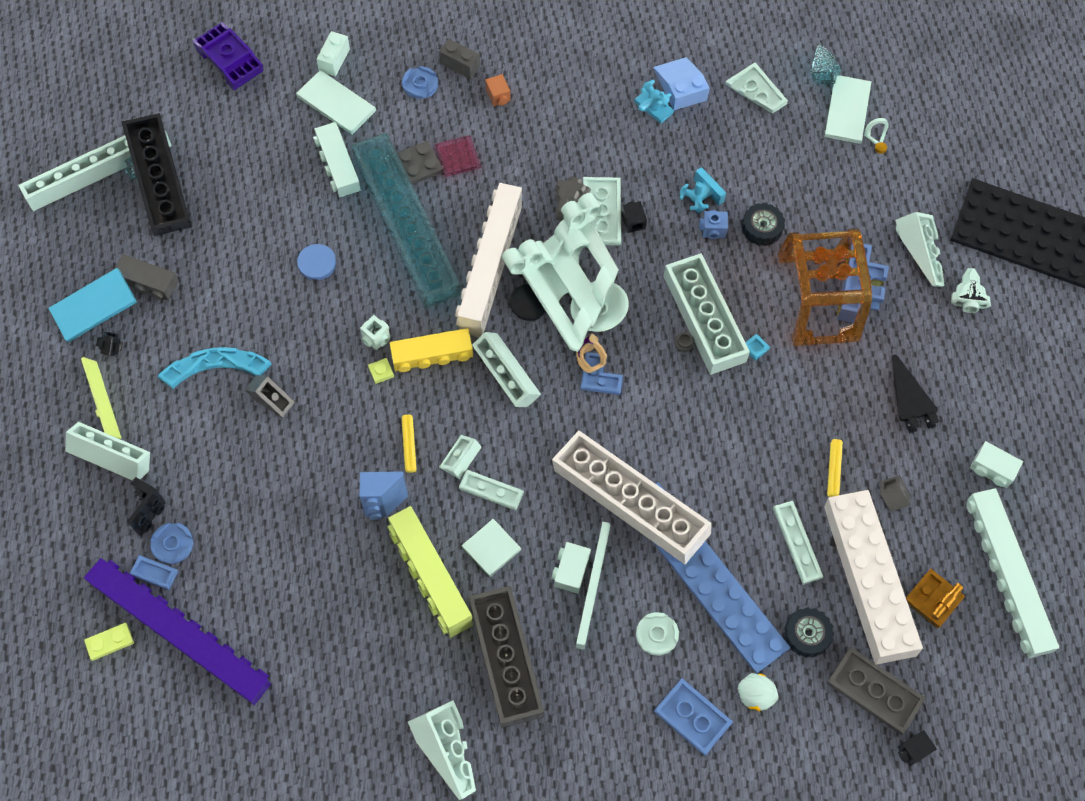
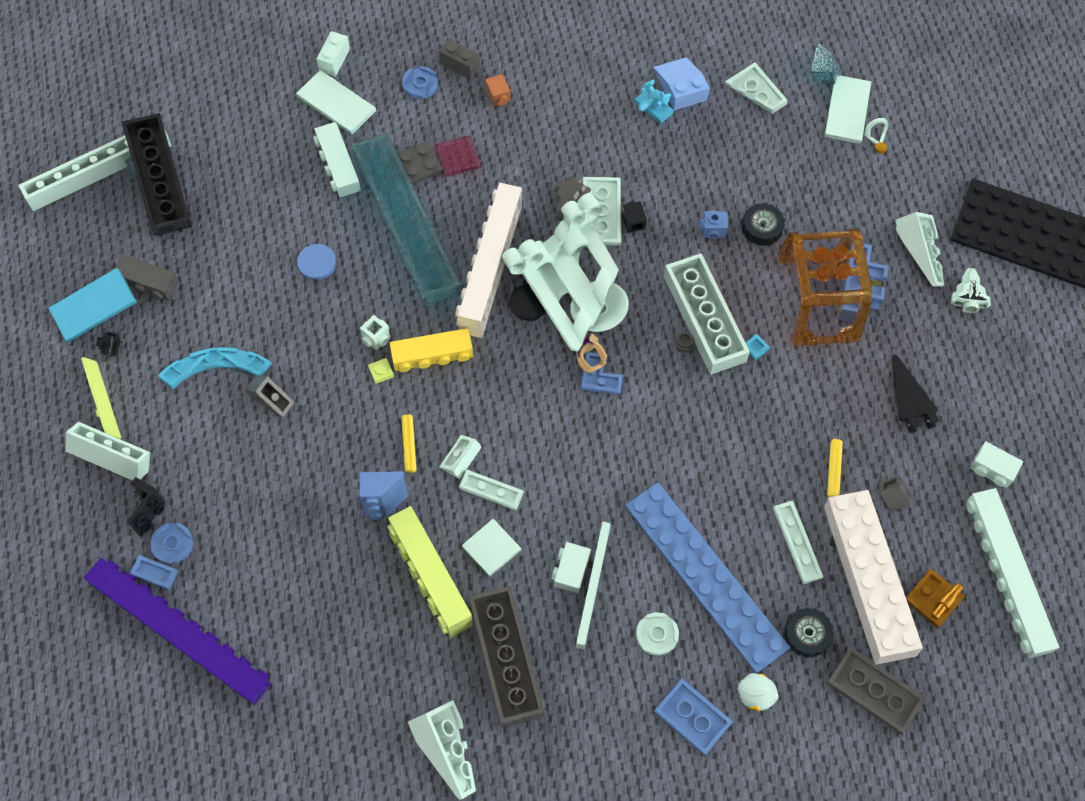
(109, 641): yellowish green plate -> none
(229, 55): dark purple plate -> none
(506, 369): light aqua brick -> none
(632, 497): white brick -> none
(704, 188): medium azure piece -> none
(916, 748): black brick -> none

